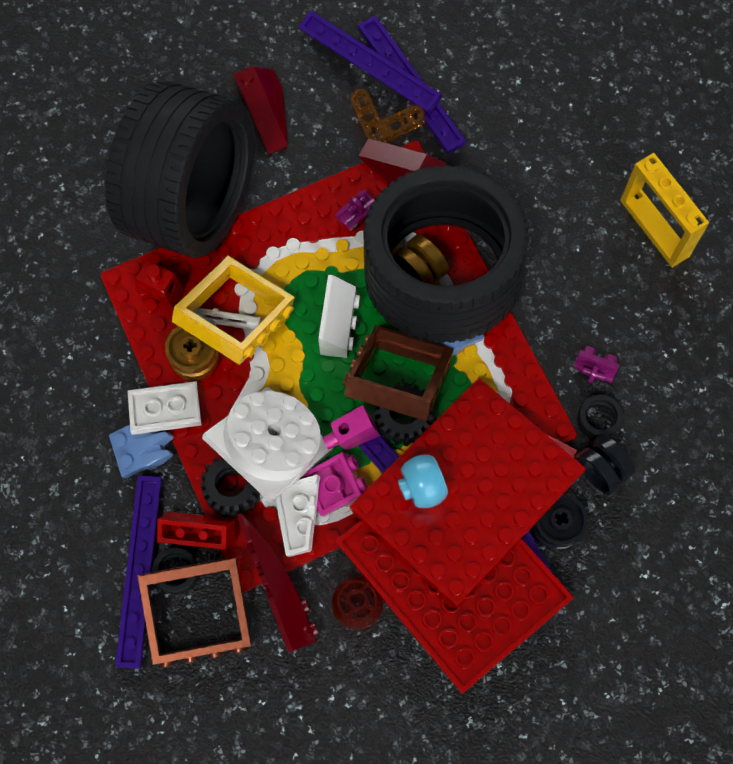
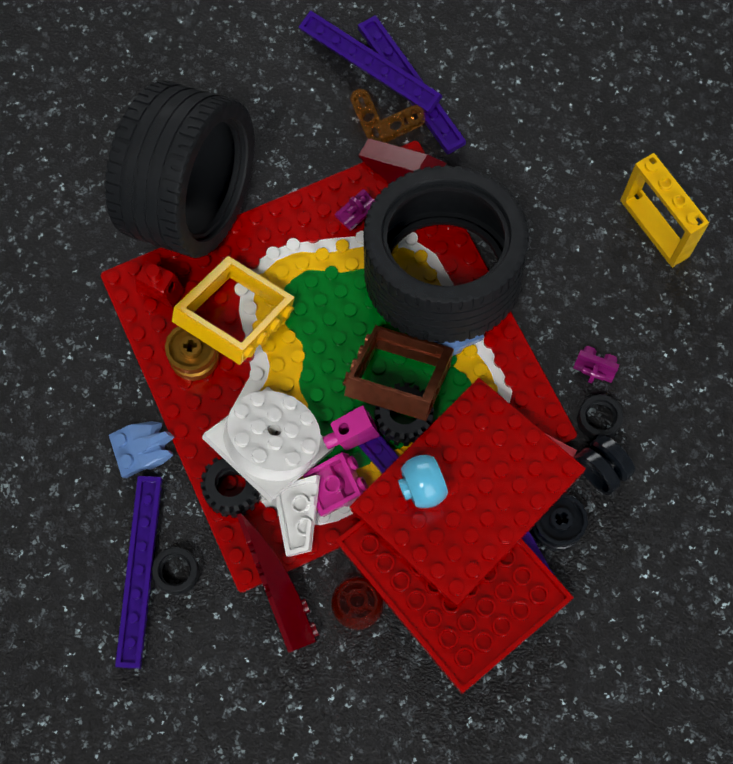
(164, 408): white tile -> none
(196, 530): red brick -> none
(212, 650): copper window -> none
(252, 322): white pin -> none
(264, 101): dark red wedge -> none
(338, 318): white slope -> none
(422, 260): pearl gold wheel -> none

